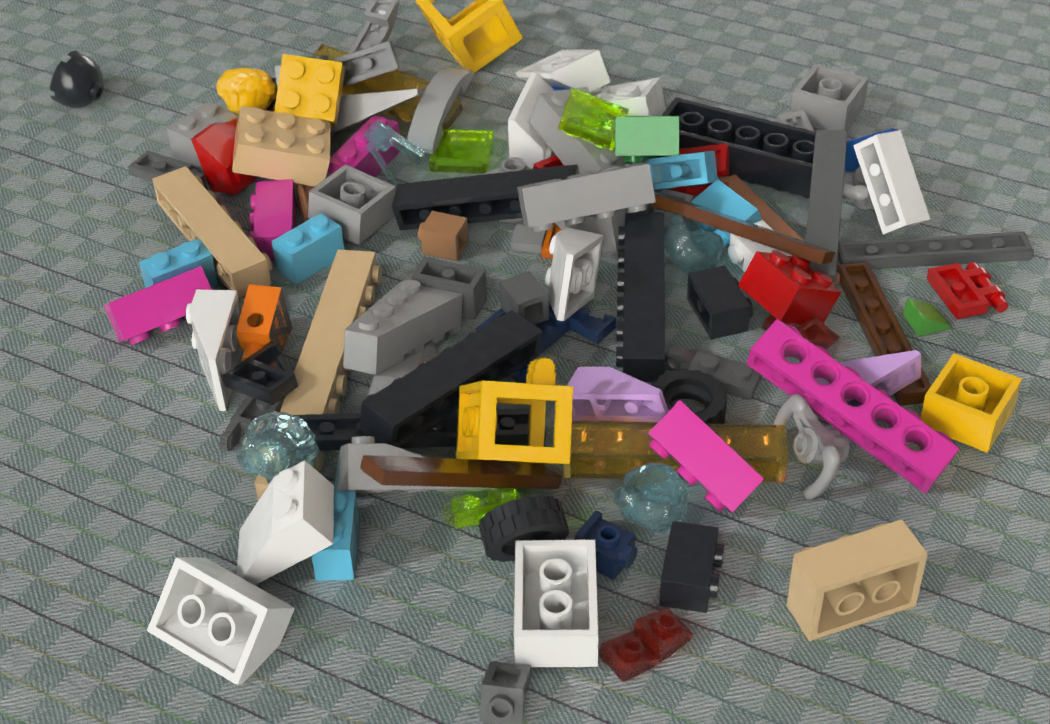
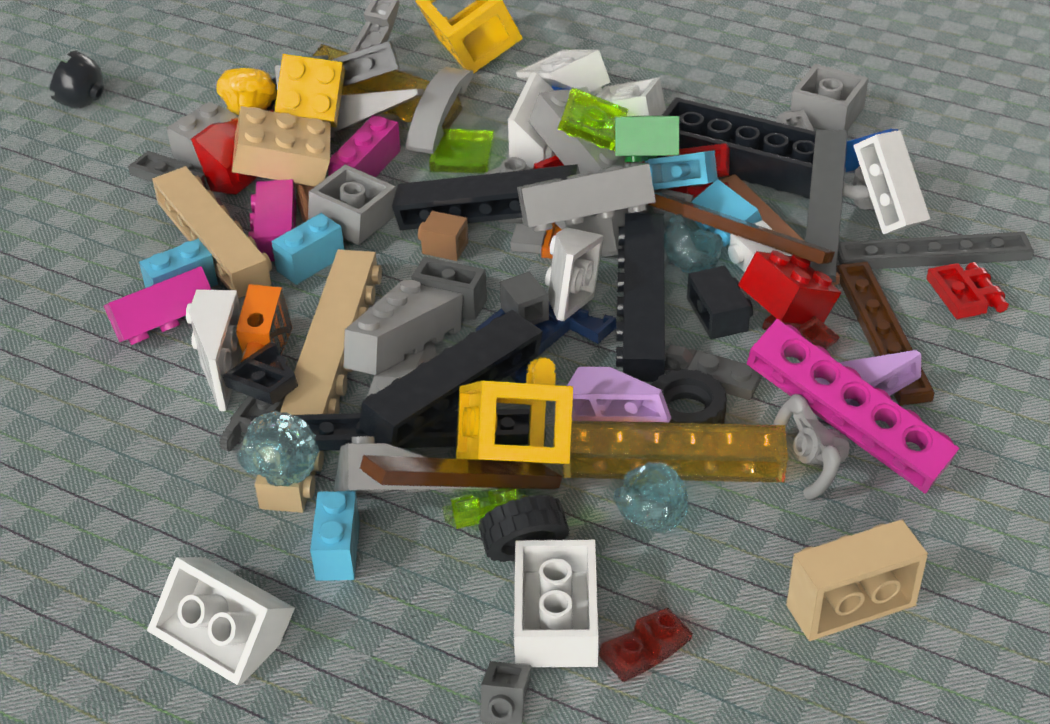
(286, 523): white slope -> none
(382, 138): clear light blue plant -> none
(613, 545): dark blue brick -> none
(689, 567): black brick -> none
(704, 458): dark pink brick -> none
(924, 317): bright green slope -> none
(970, 402): yellow brick -> none

